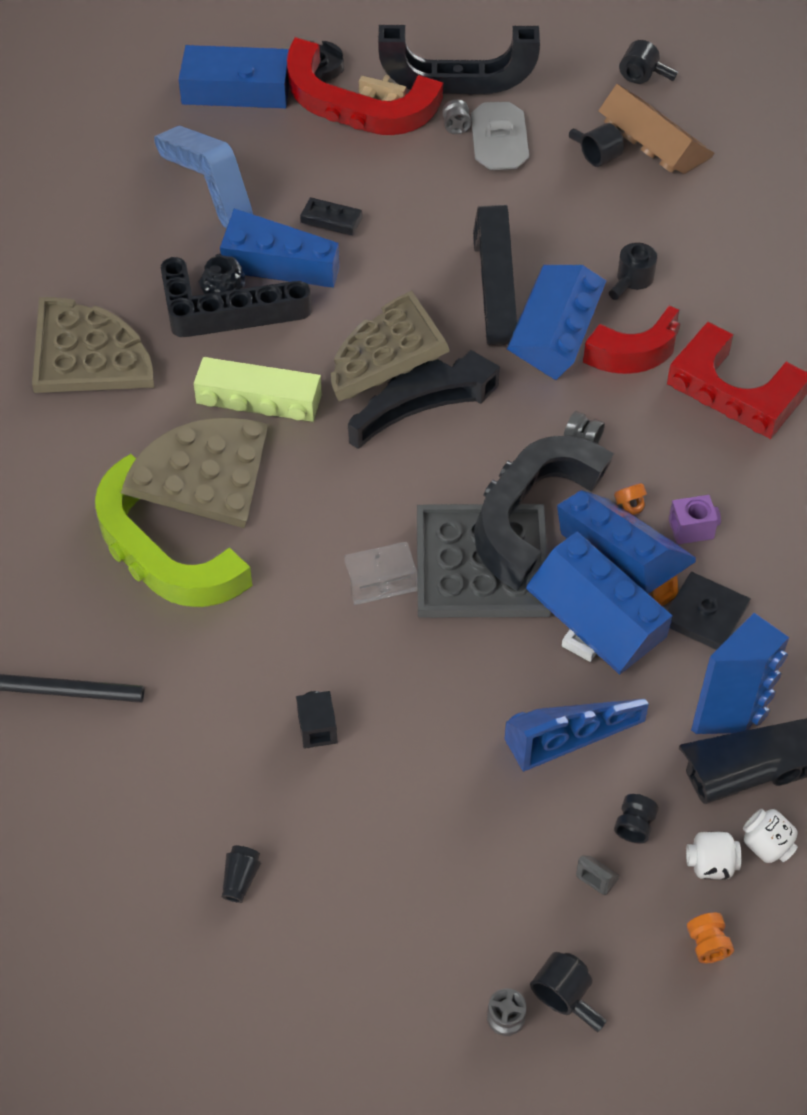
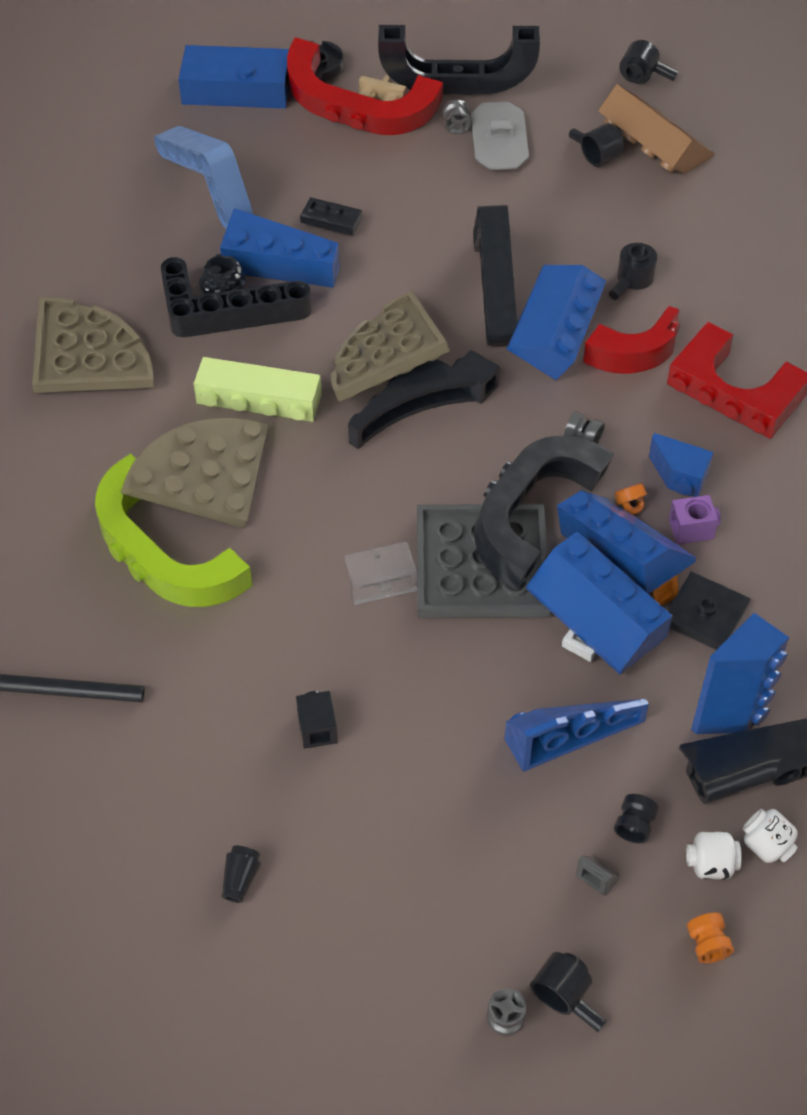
(680, 464): none -> blue slope

